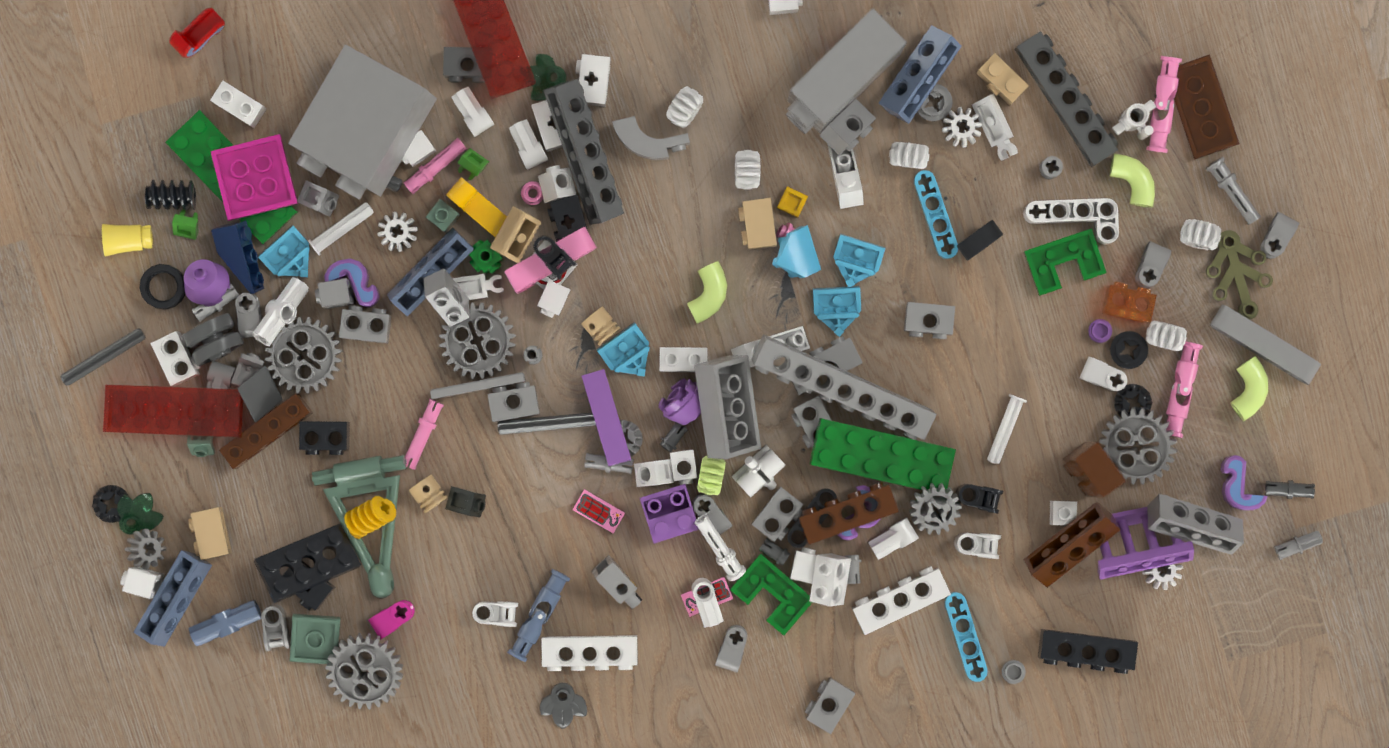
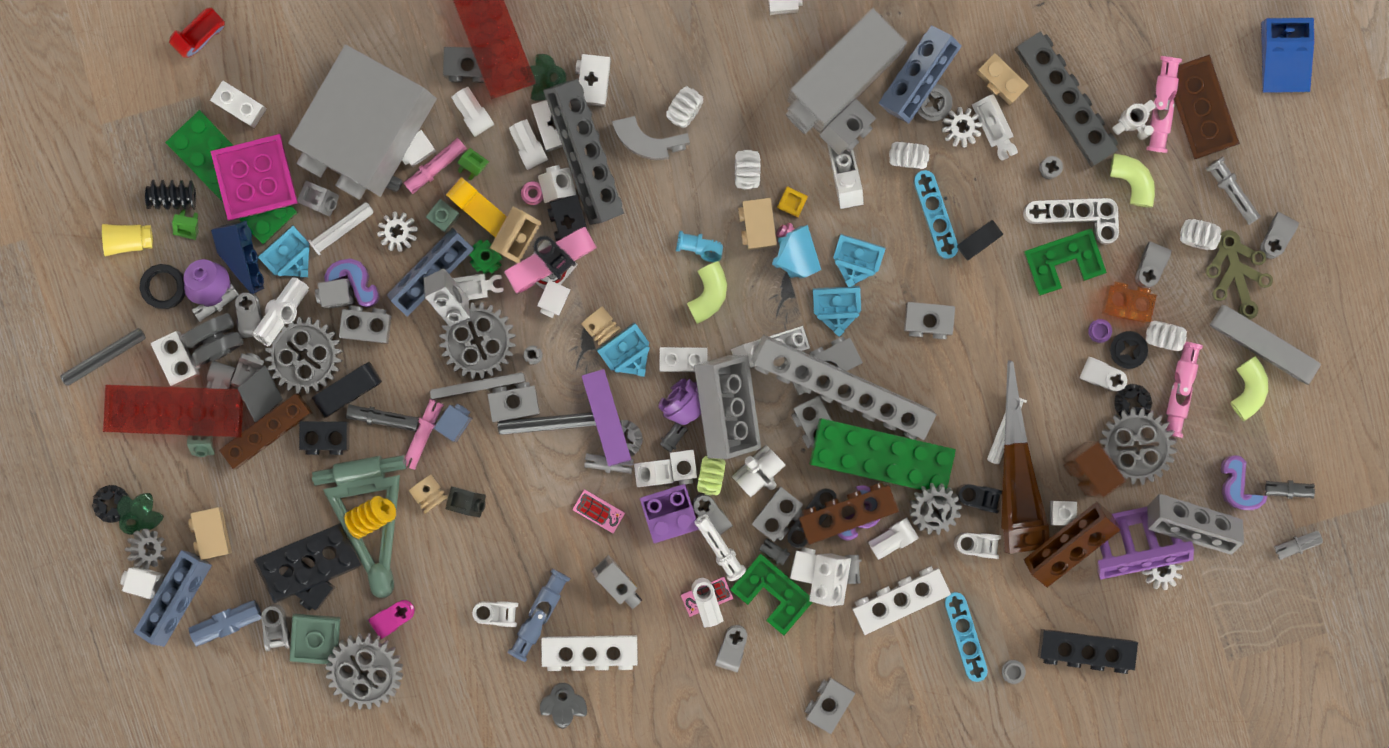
(347, 389): none -> black beam
(384, 418): none -> dark grey pin
(453, 422): none -> sand blue brick
(700, 246): none -> medium azure connector
(1022, 506): none -> reddish brown plate
(1287, 54): none -> blue slope

